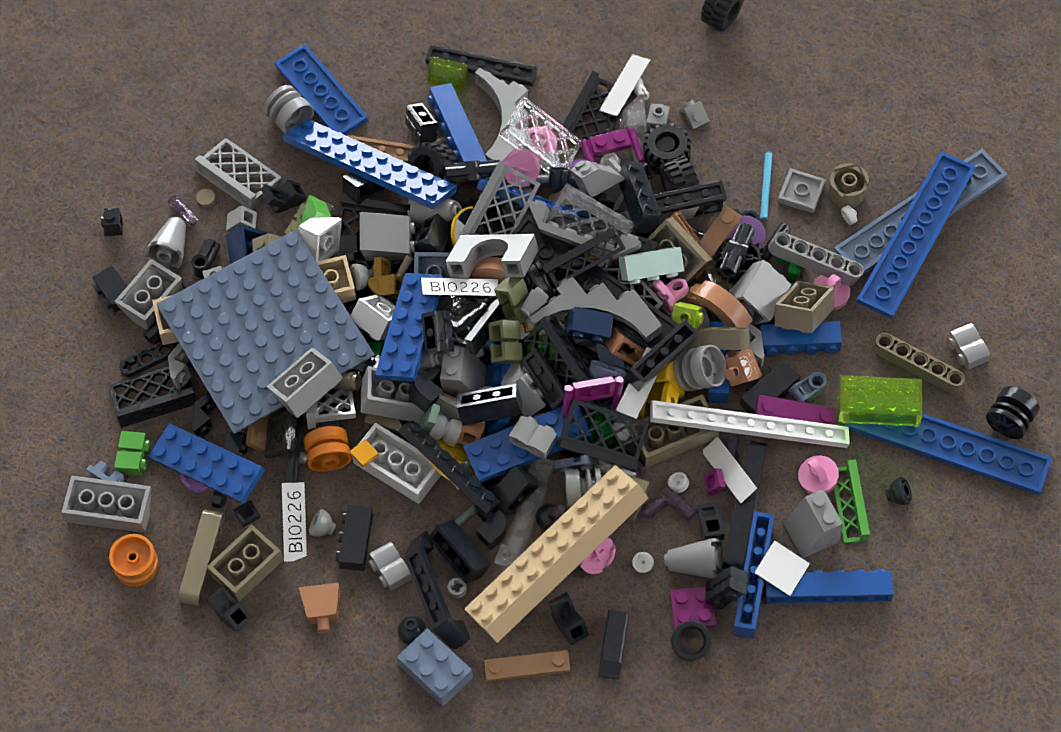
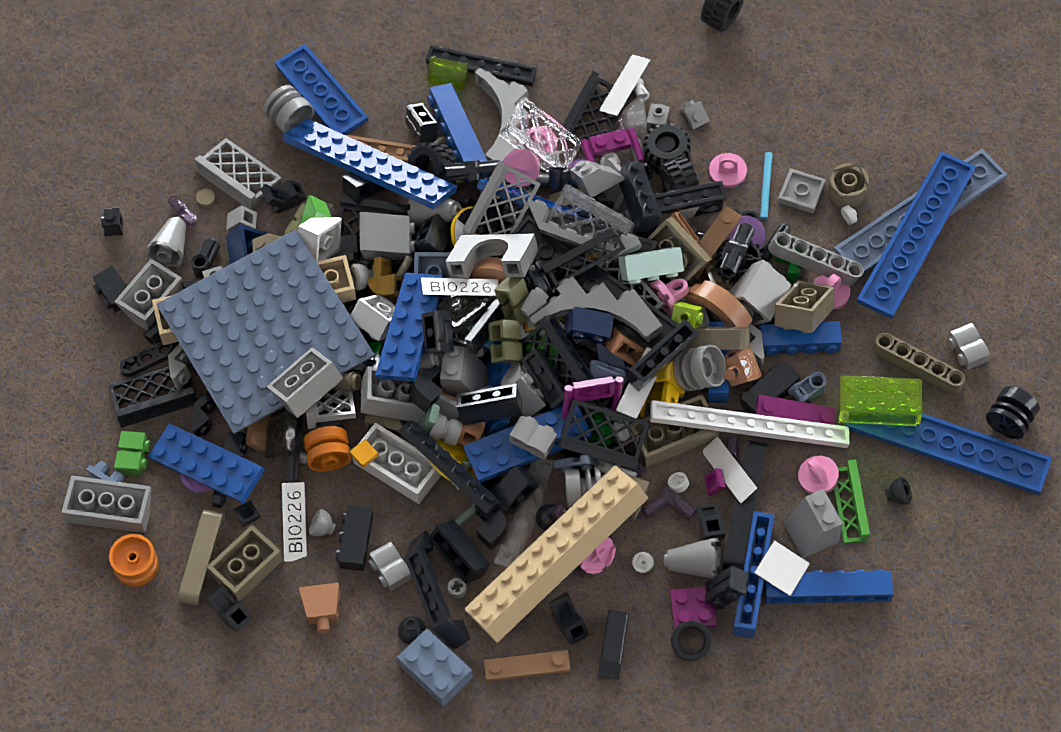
(728, 169): none -> bright pink tile

